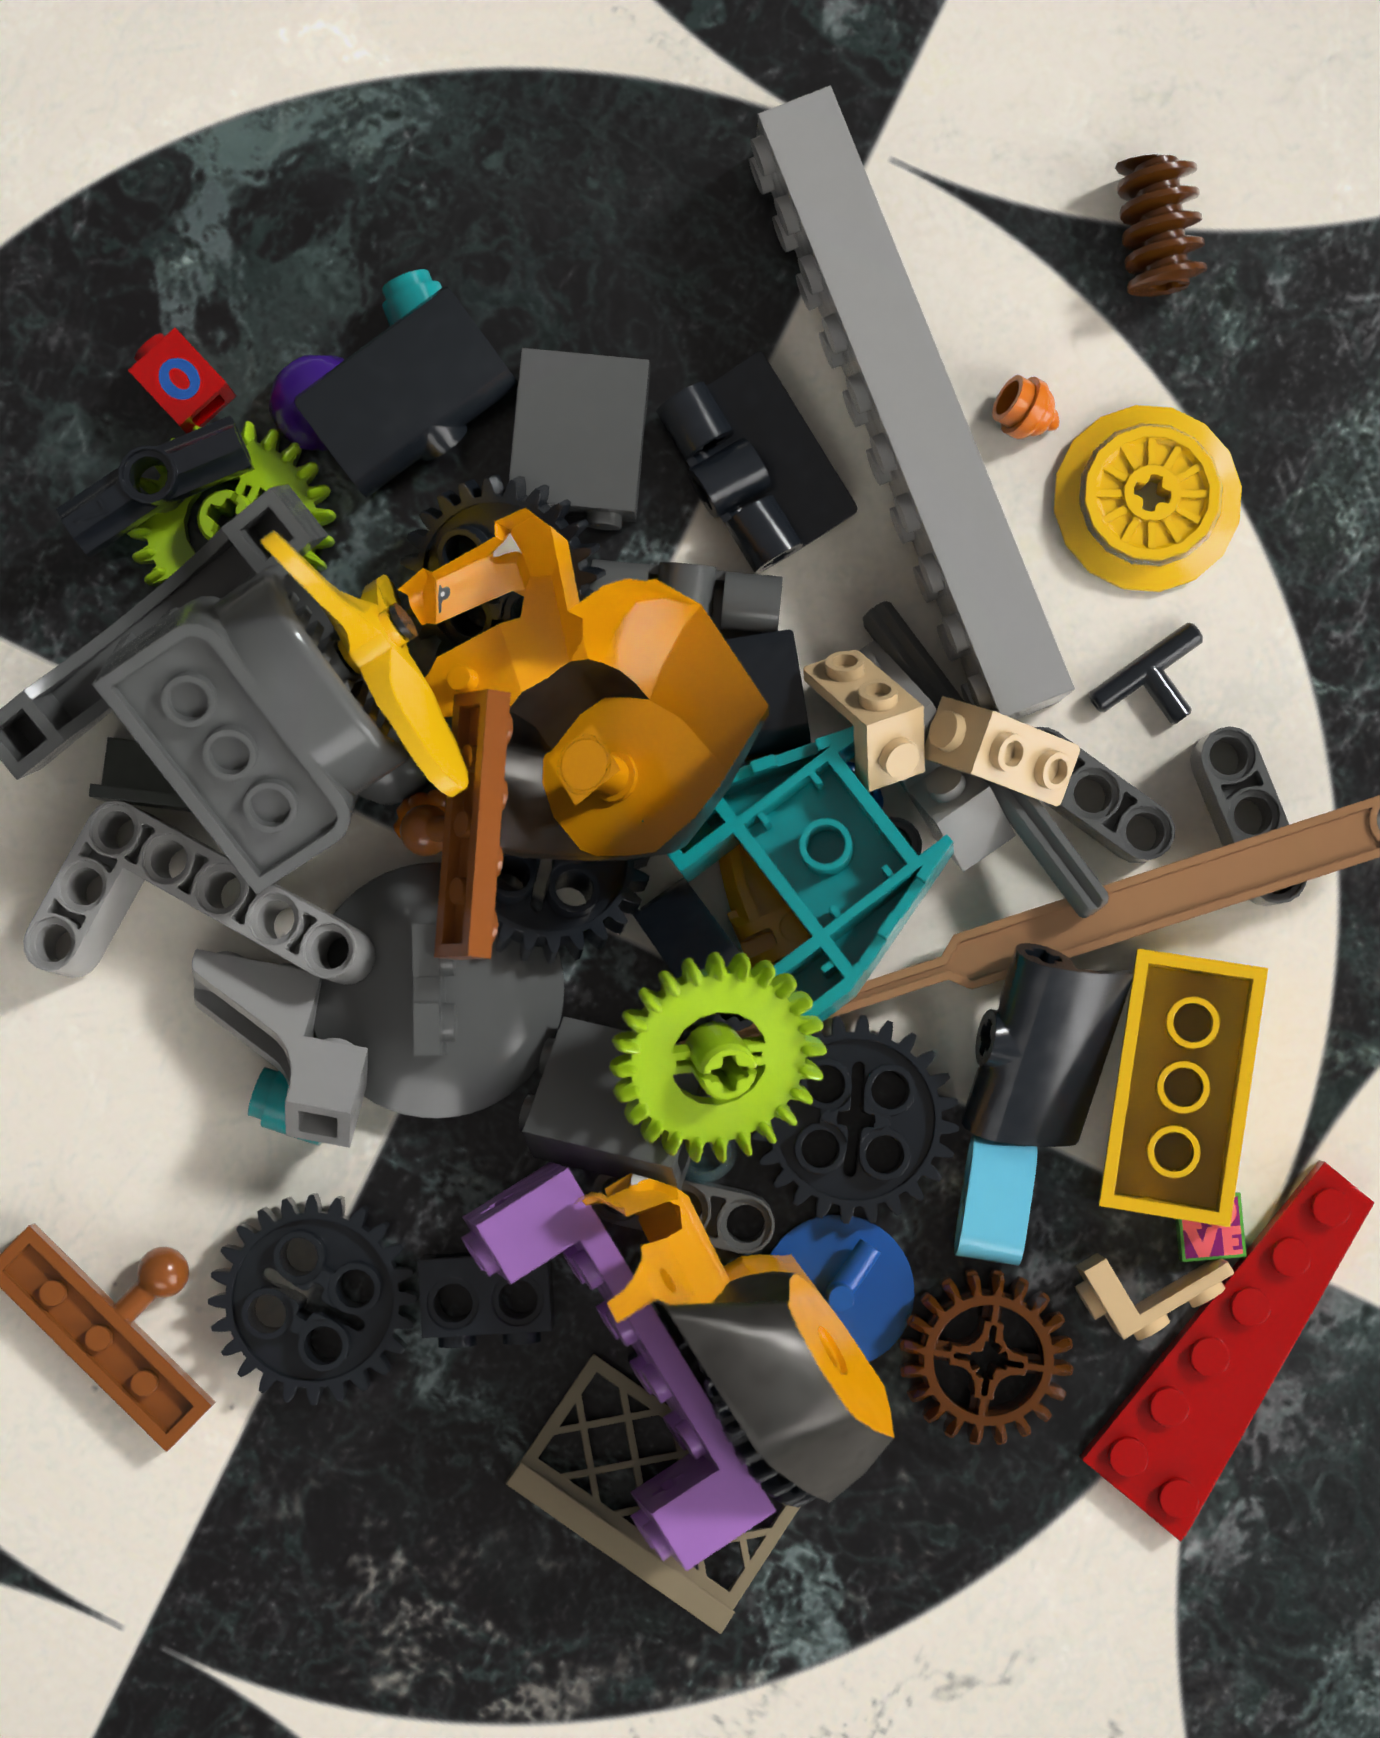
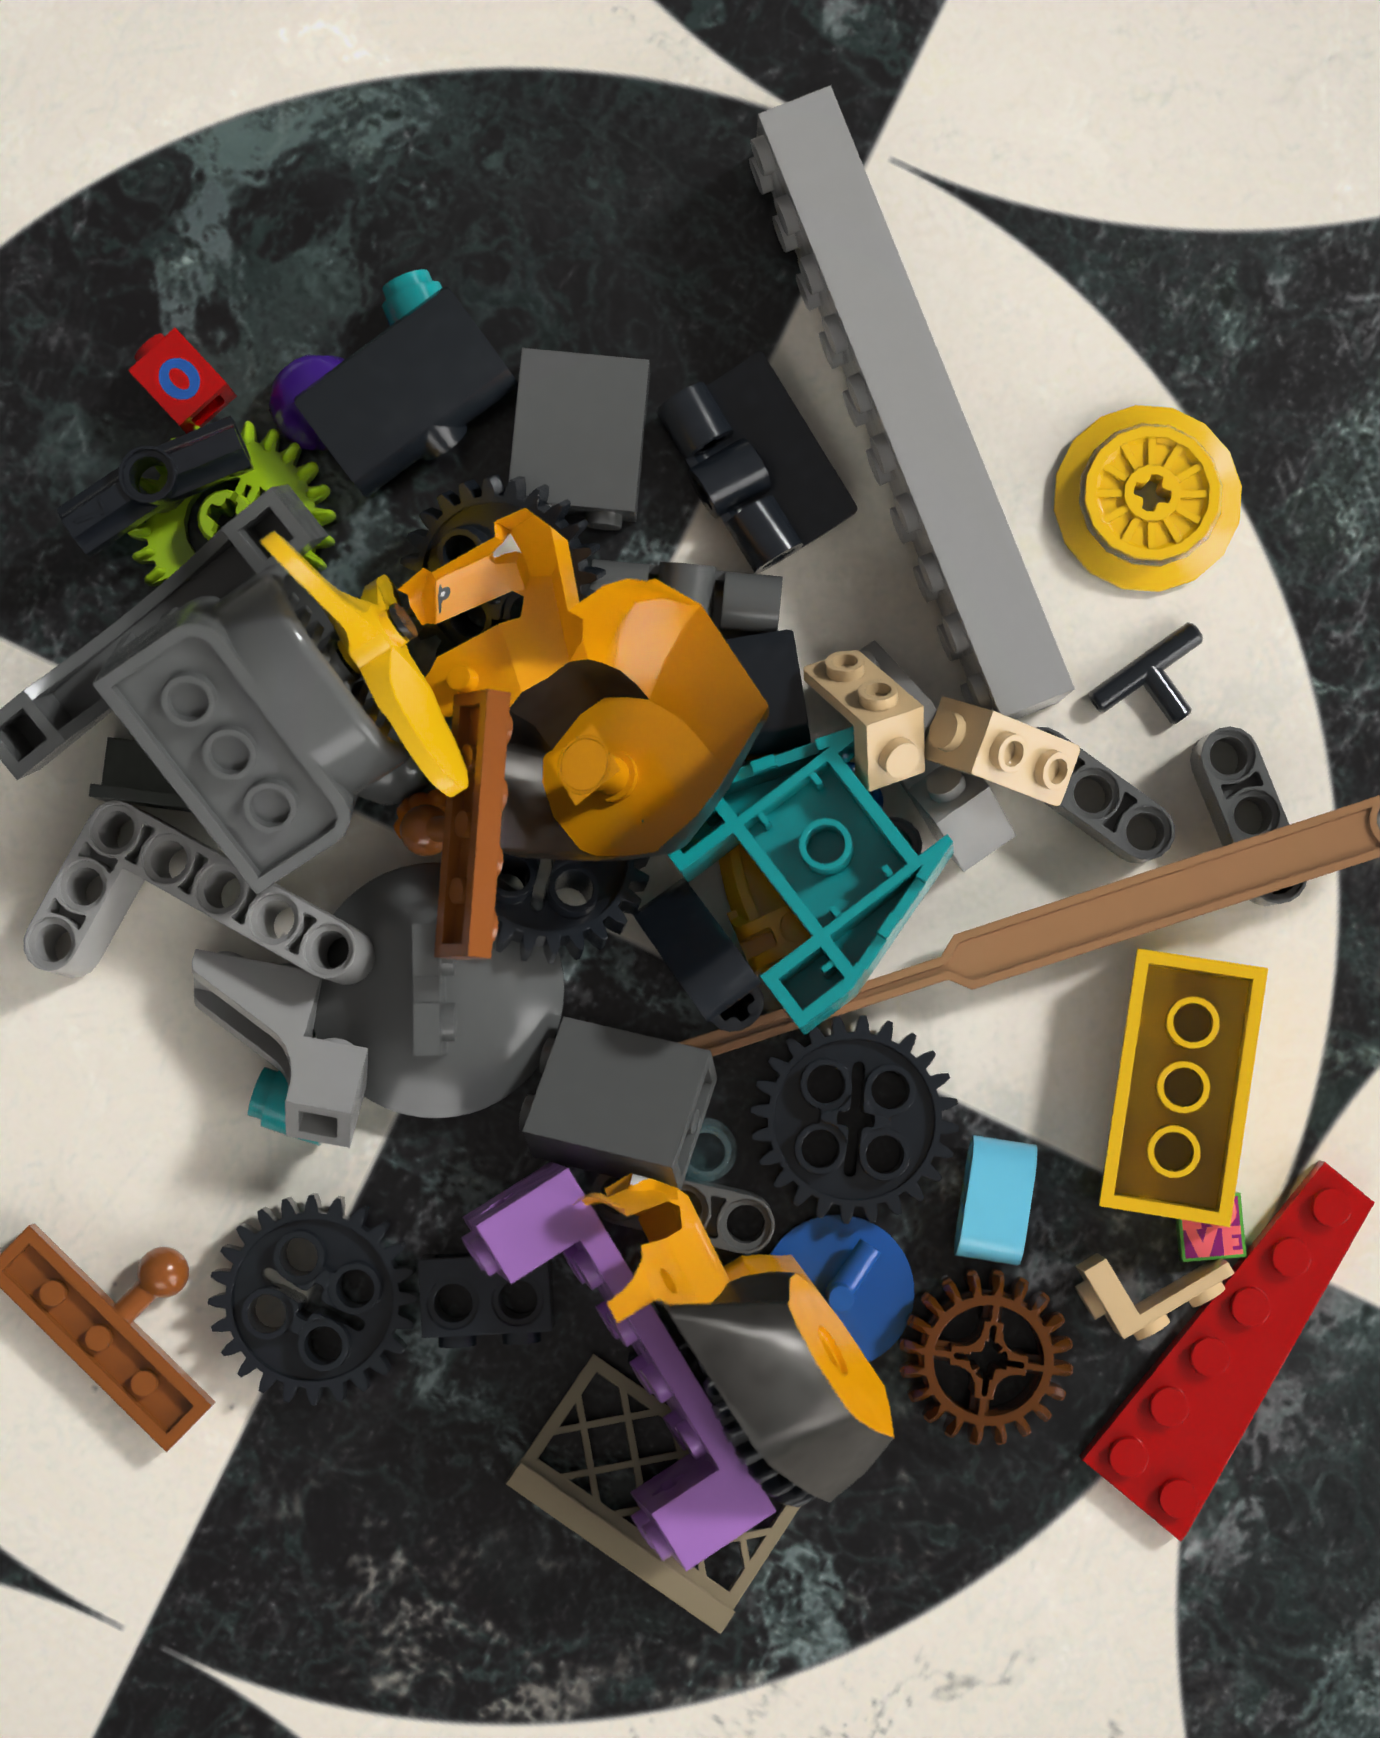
(720, 1060): lime gear -> none
(1023, 812): dark grey axle -> none
(1025, 408): orange plate -> none
(1043, 1049): black panel -> none
(1158, 224): reddish brown piece -> none

